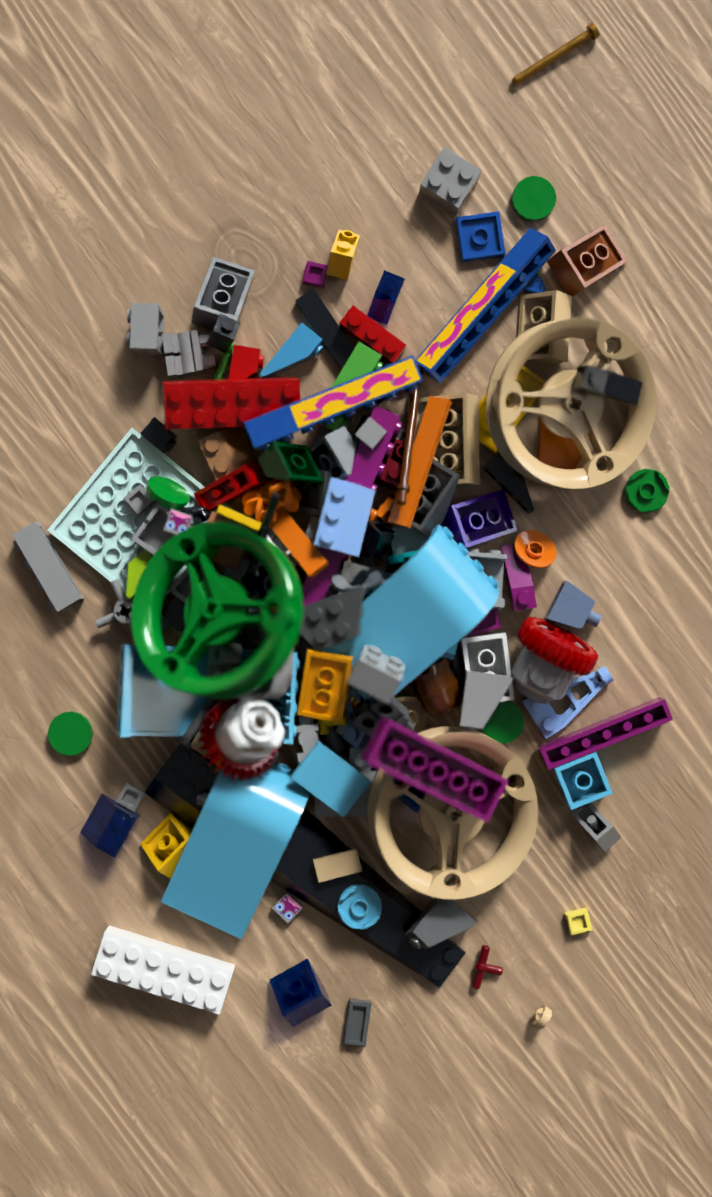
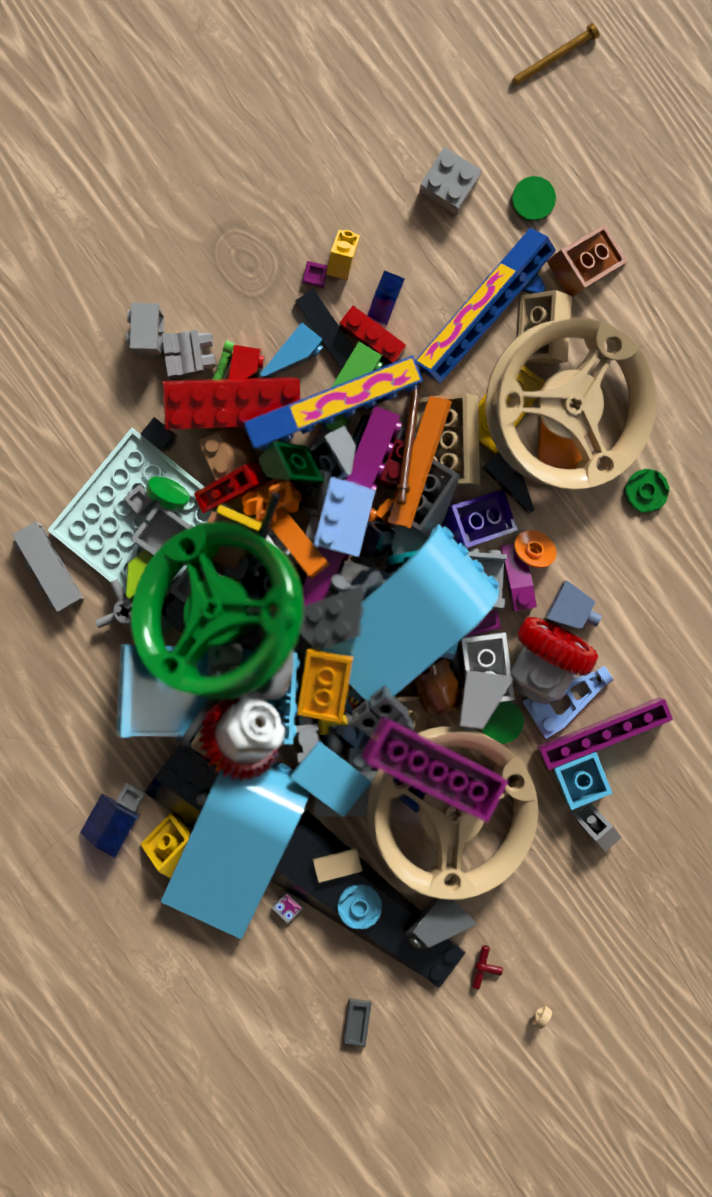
(70, 733): green tile -> none
(163, 969): white brick -> none
(177, 522): tile -> none
(198, 511): black arm -> none
(222, 292): dark grey slope -> none
(223, 333): black brick -> none
(300, 993): clear blue slope -> none
(370, 433): light grey tile -> none
(377, 673): light grey piece -> none
(480, 237): blue tile -> none
(578, 921): light yellow tile -> none
(607, 384): black slope -> none

